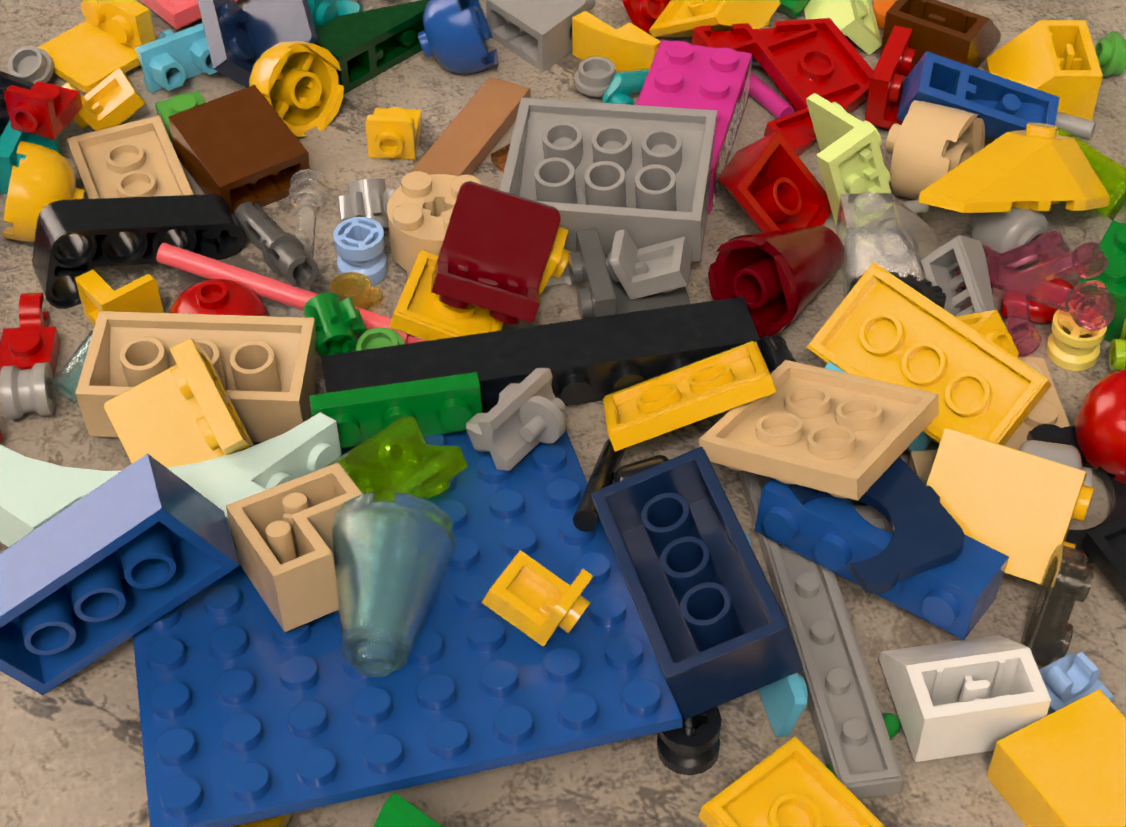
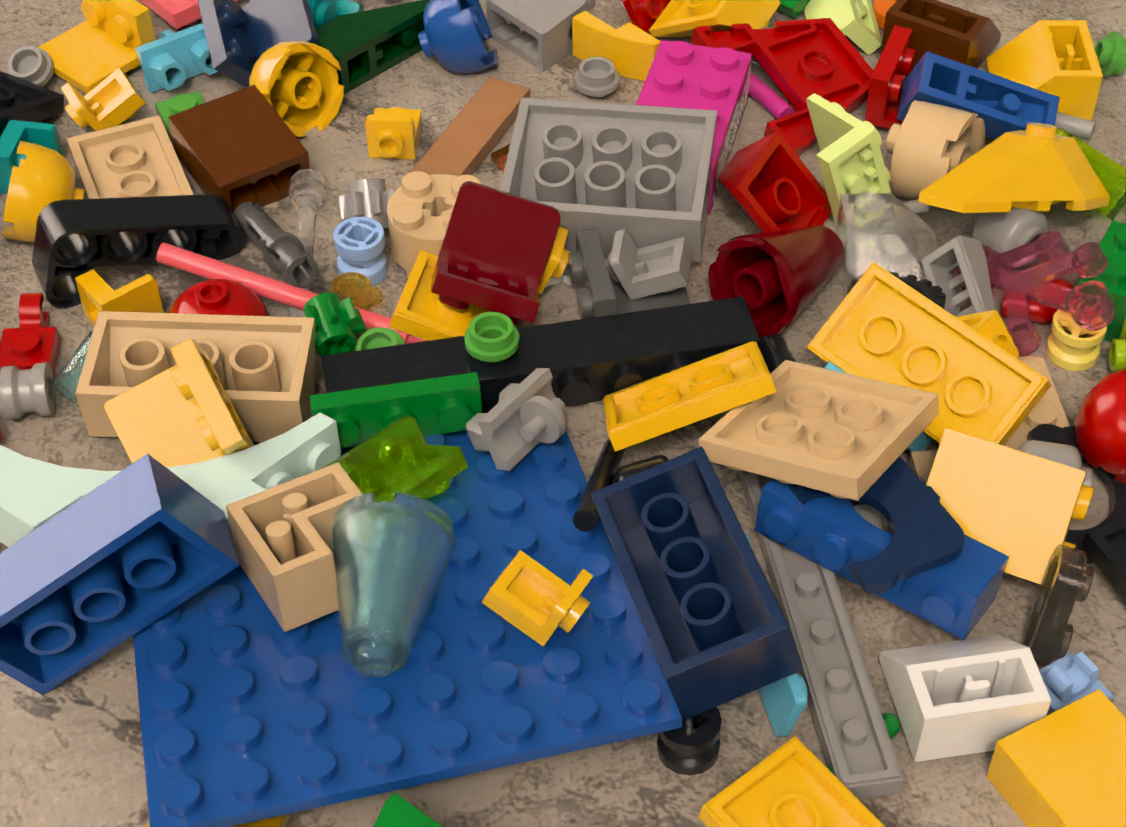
(42, 109): red bracket -> none
(491, 337): none -> bright green plate
(623, 85): teal arm -> none

